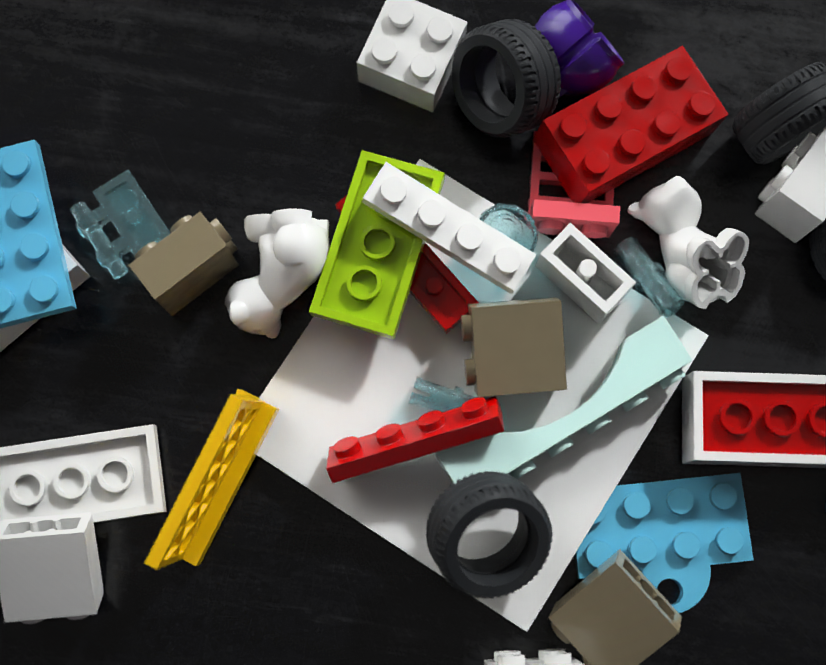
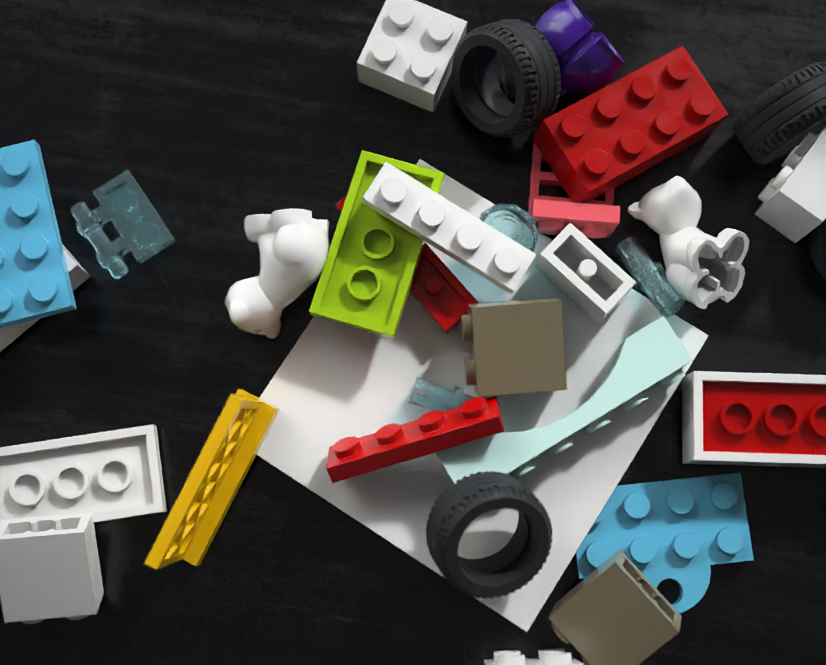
(185, 261): dark tan brick -> none

